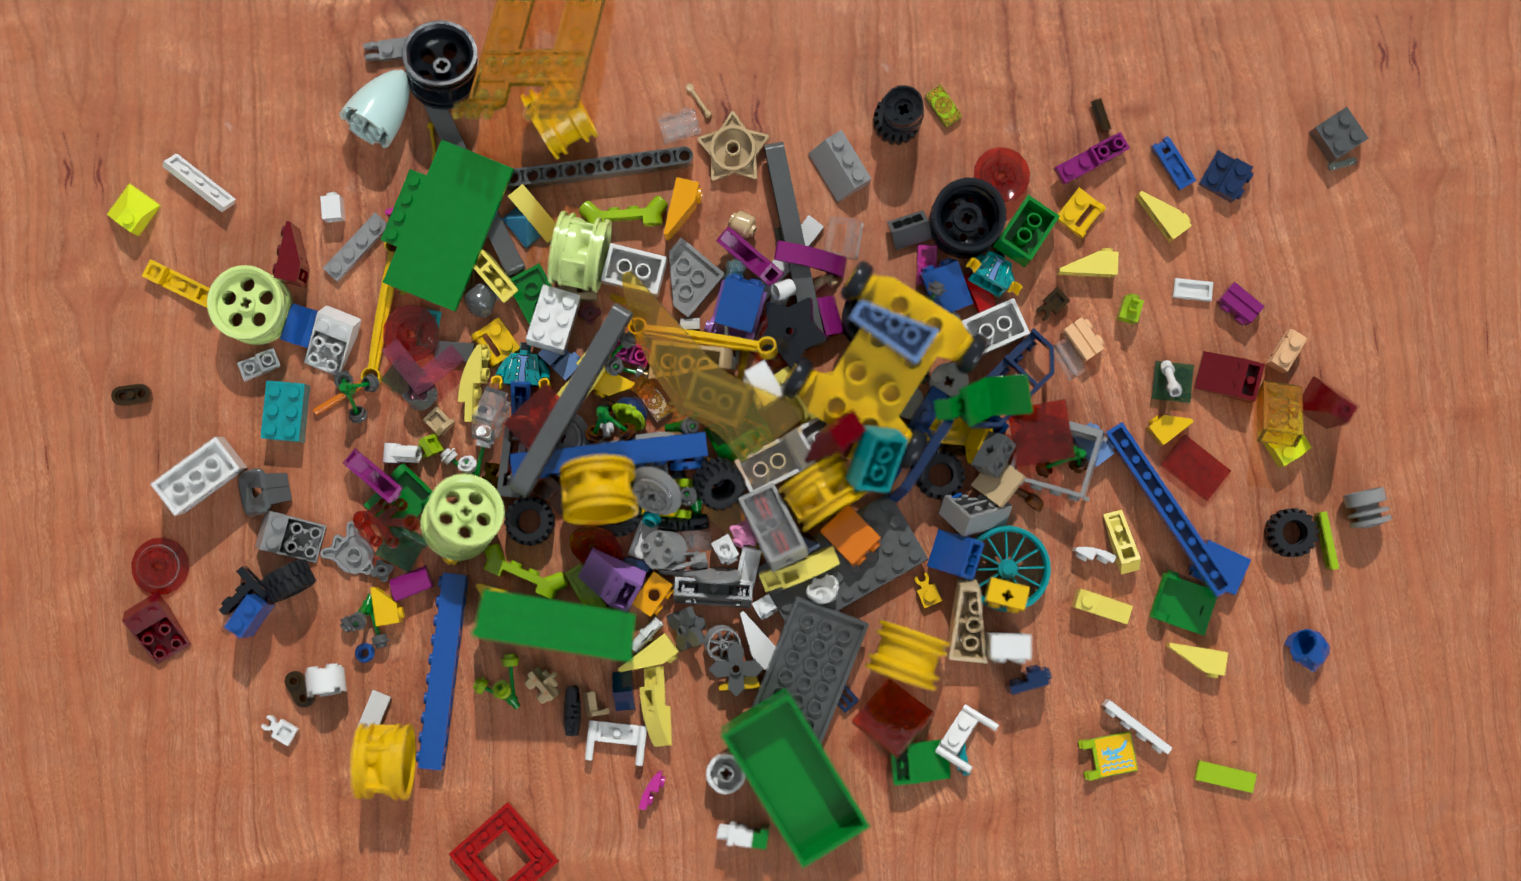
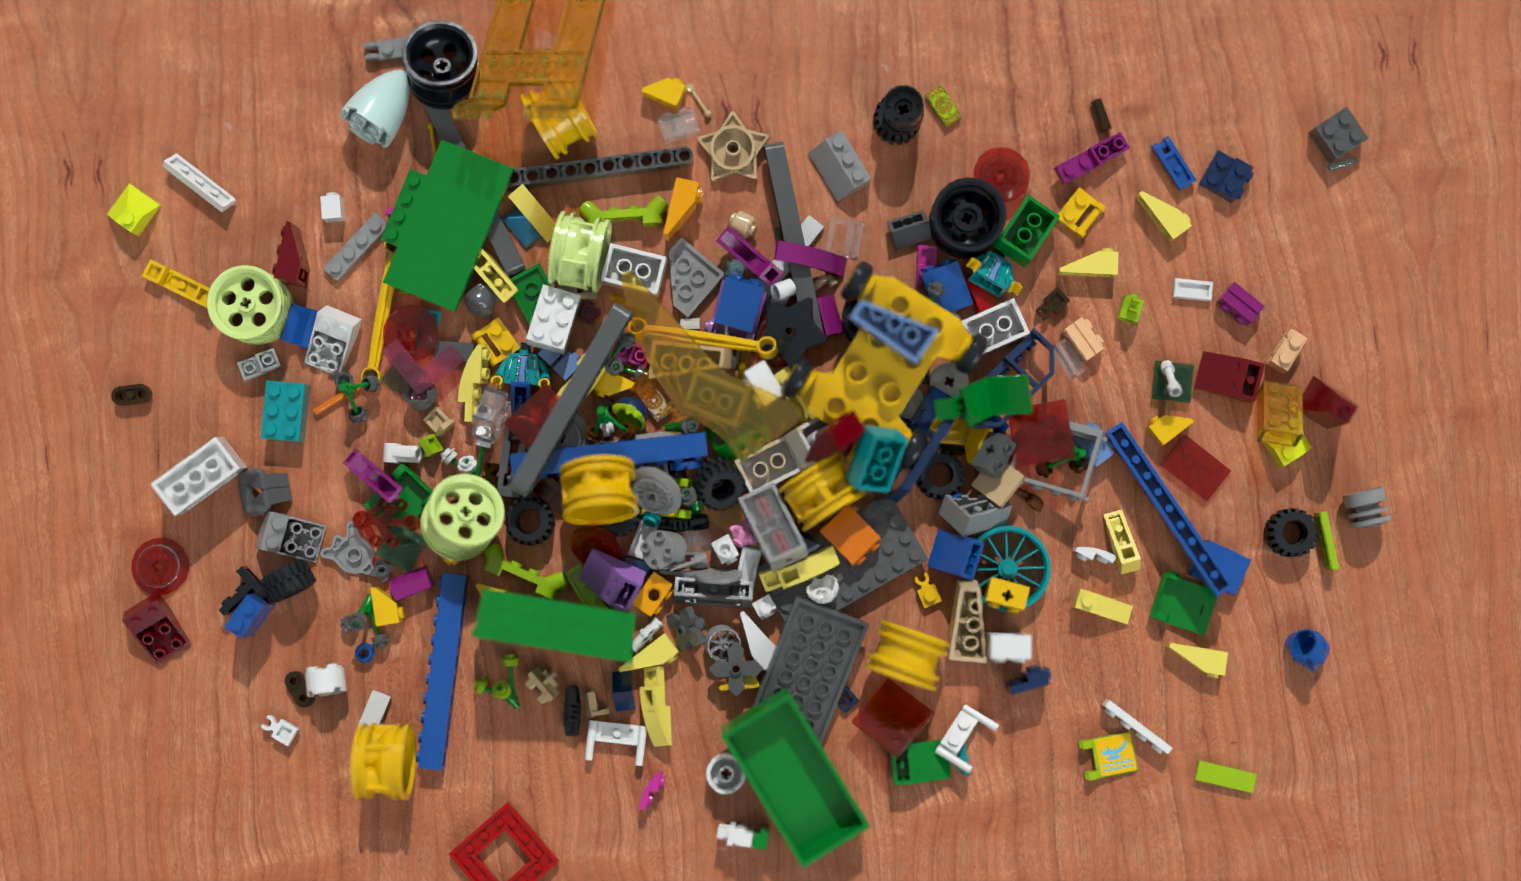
(666, 92): none -> yellow slope

